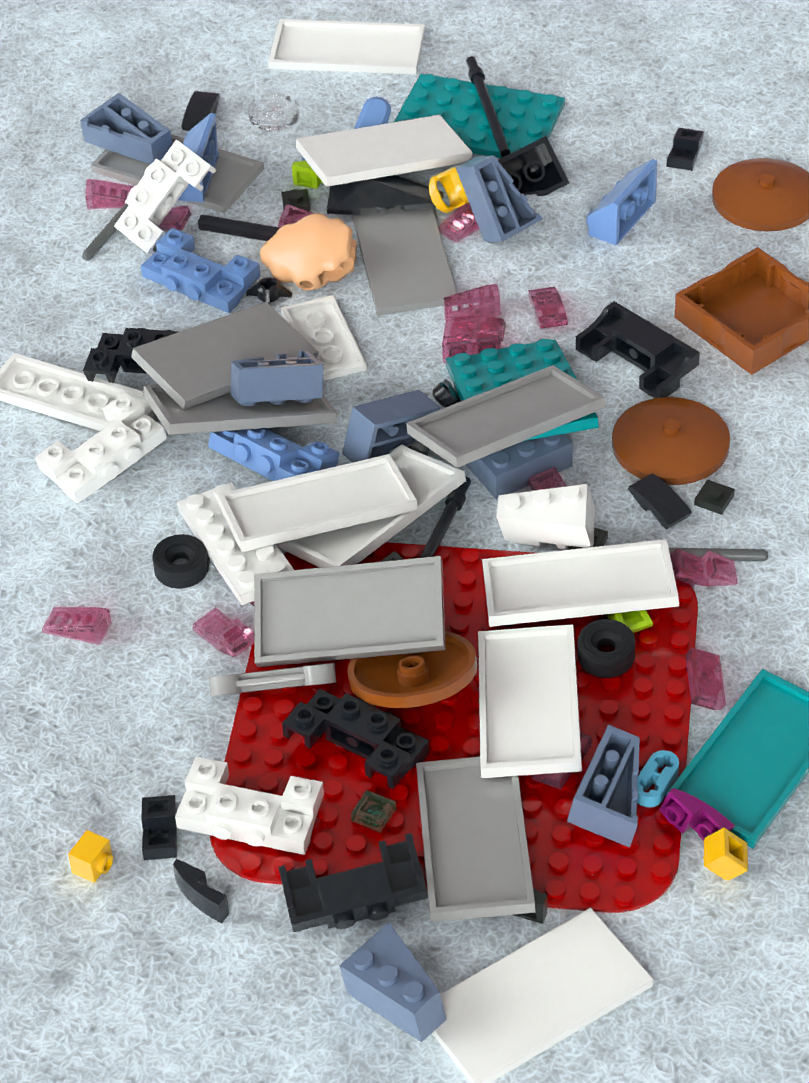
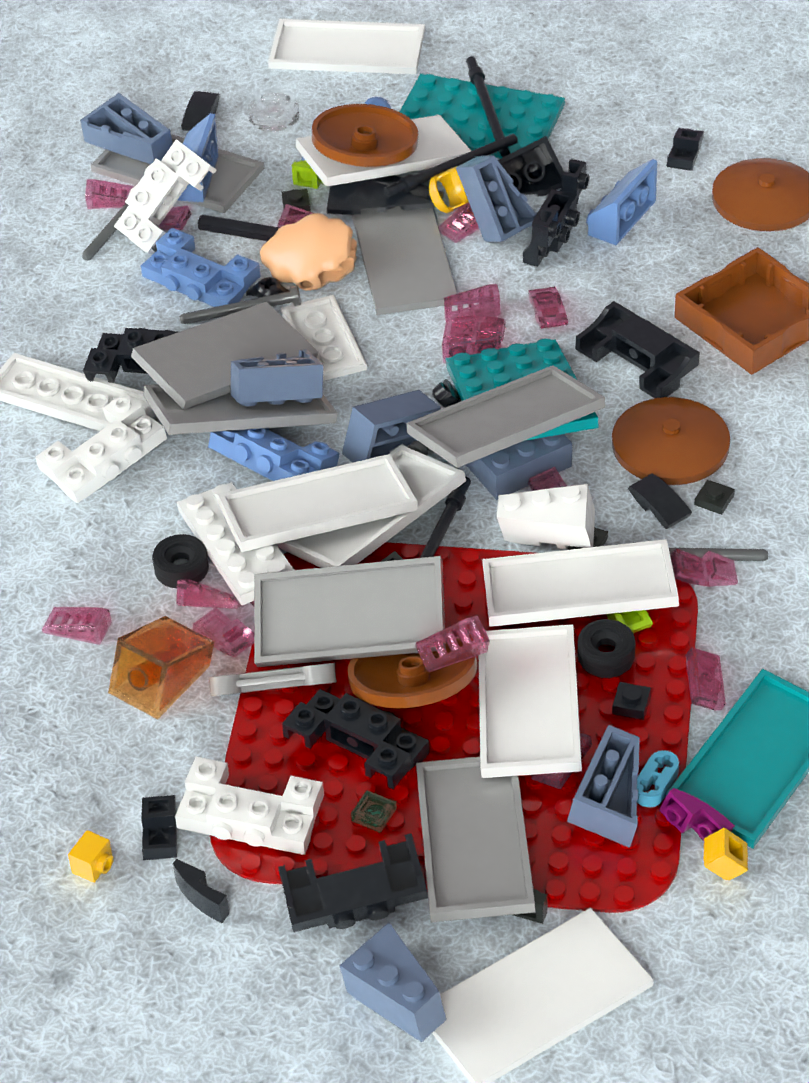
(158, 665): none -> clear orange slope
(200, 595): none -> clear pink slope
(220, 311): none -> dark grey bar
(364, 135): none -> dark orange dish
(411, 181): none -> black bar
(459, 630): none -> clear pink slope
(557, 215): none -> black bracket
(631, 700): none -> black plate

